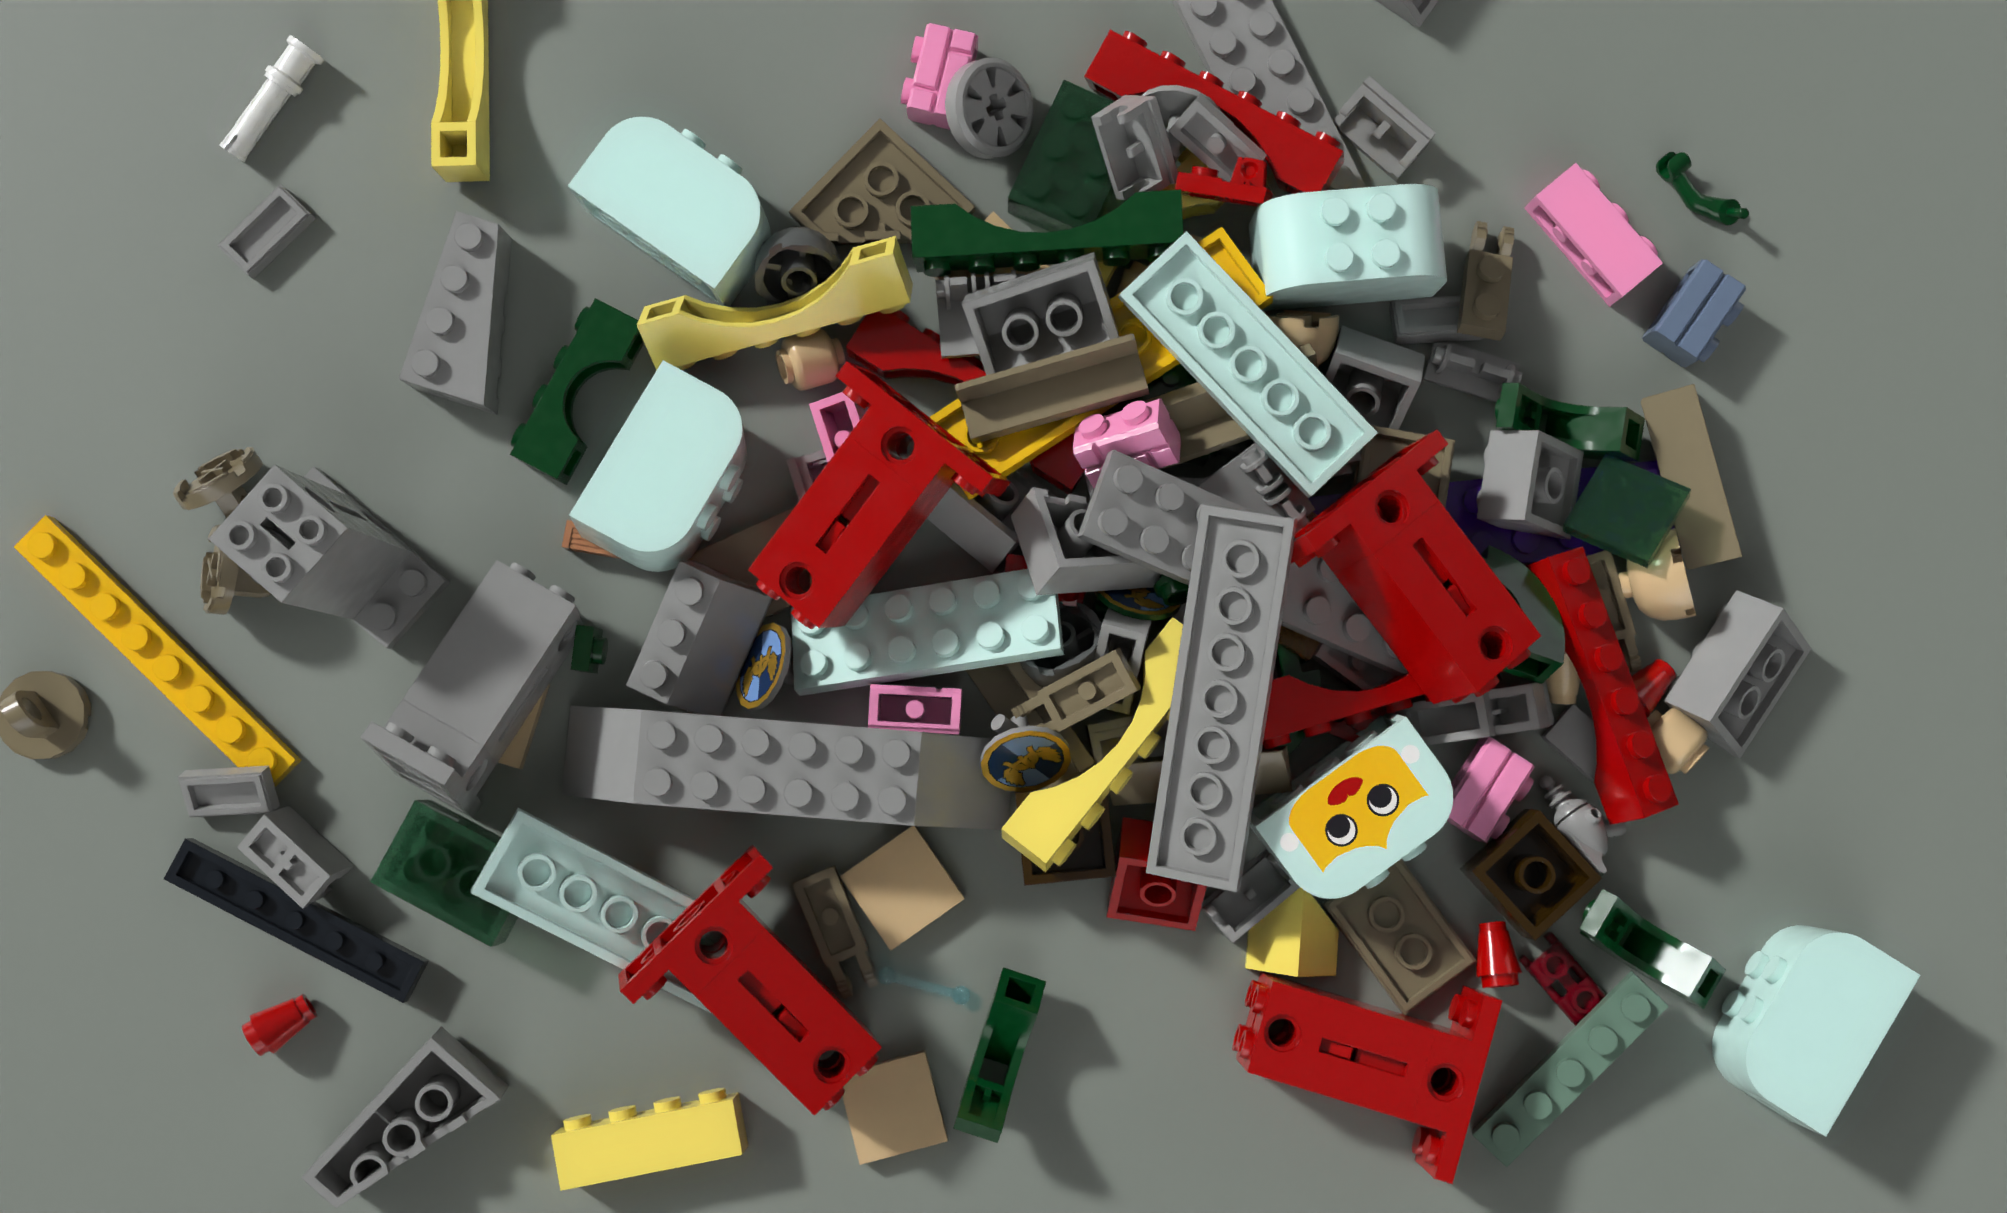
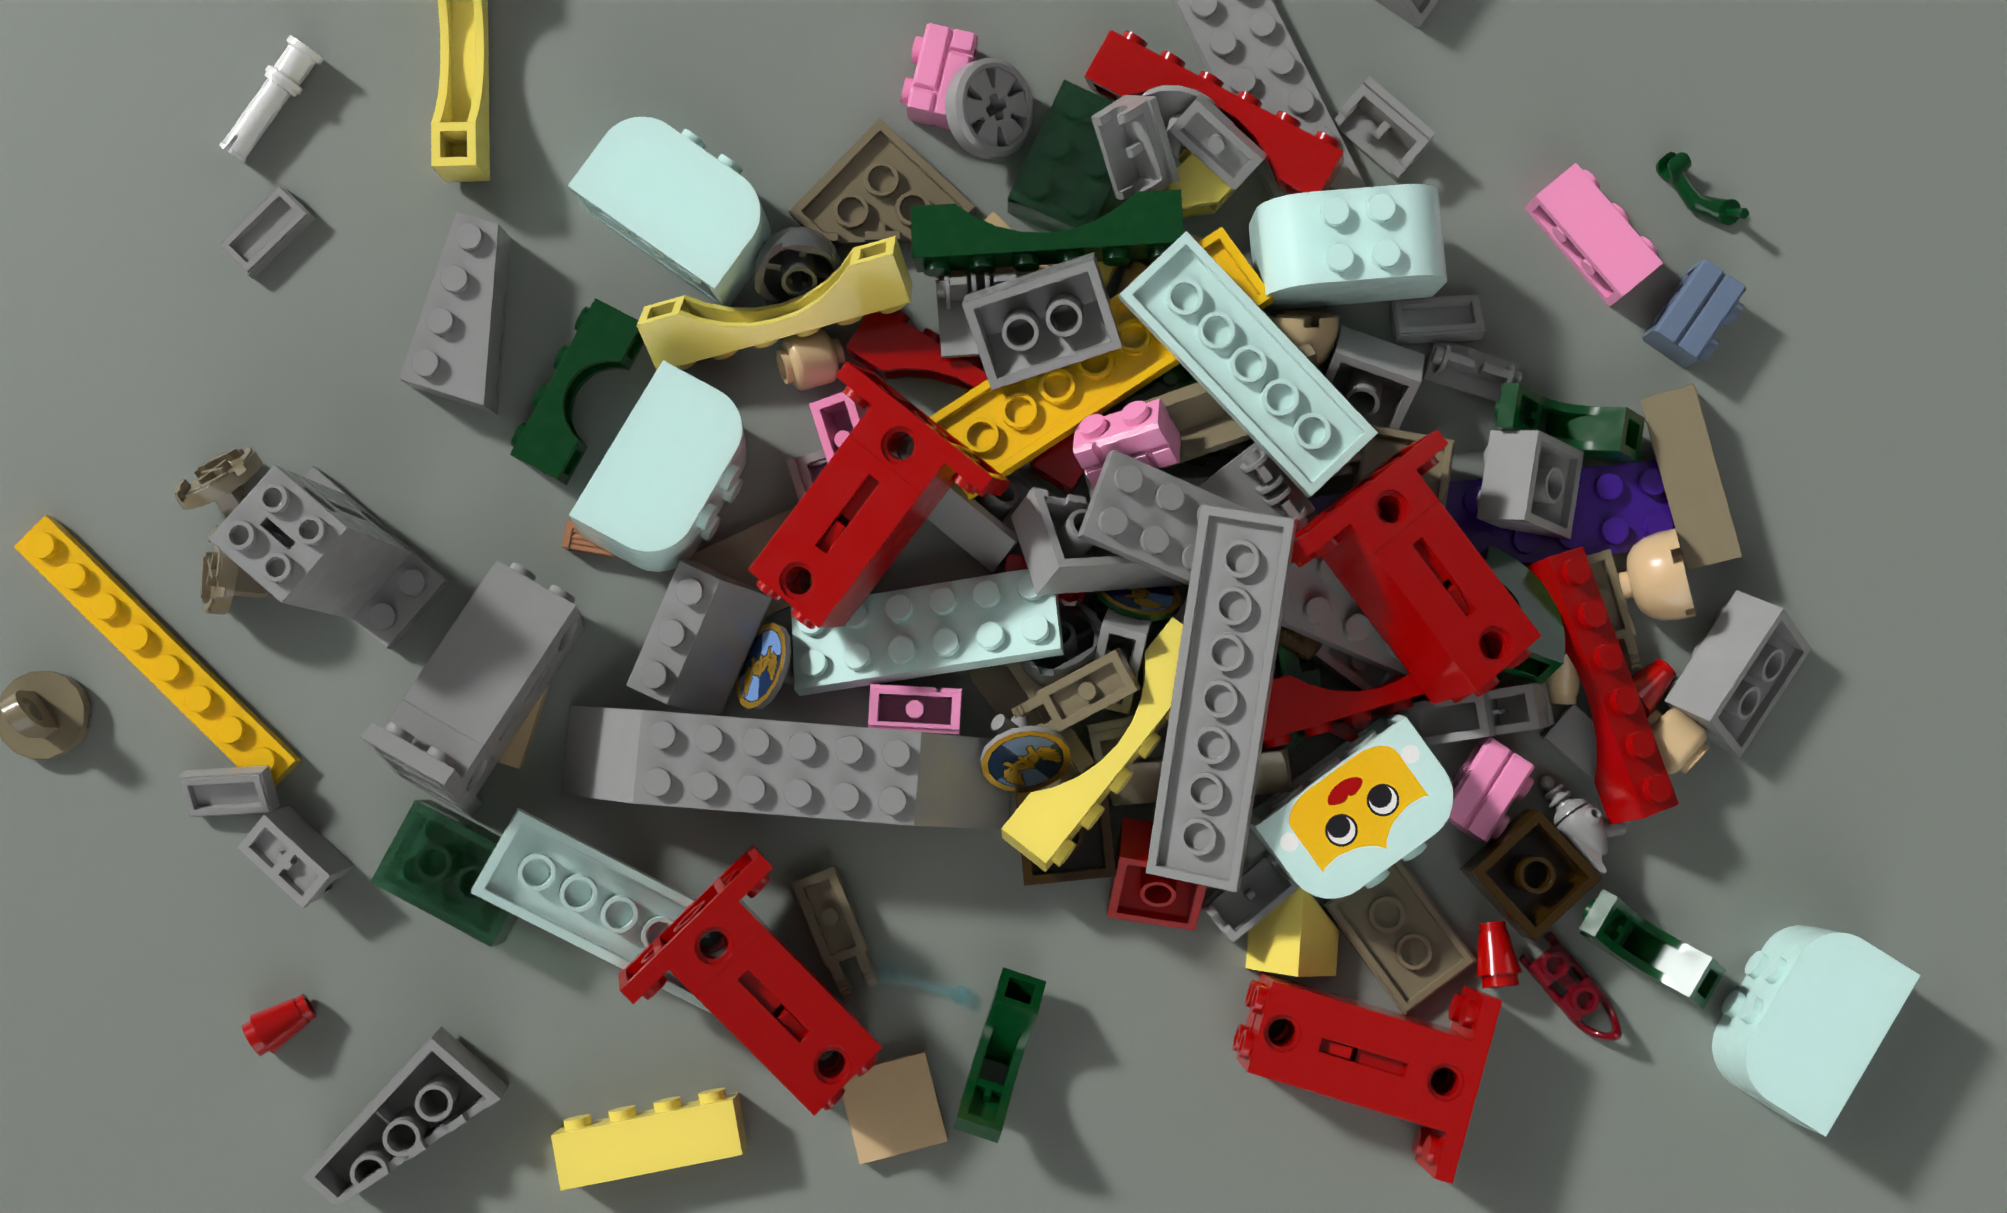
(311, 929): black plate -> none
(588, 649): dark green plate -> none
(902, 887): tan tile -> none
(1052, 388): dark tan panel -> none
(1171, 591): dark green plate -> none
(1245, 187): red hinge -> none
(1486, 285): dark tan hinge -> none
(1569, 1068): sand green plate -> none
(1626, 510): clear green tile -> none

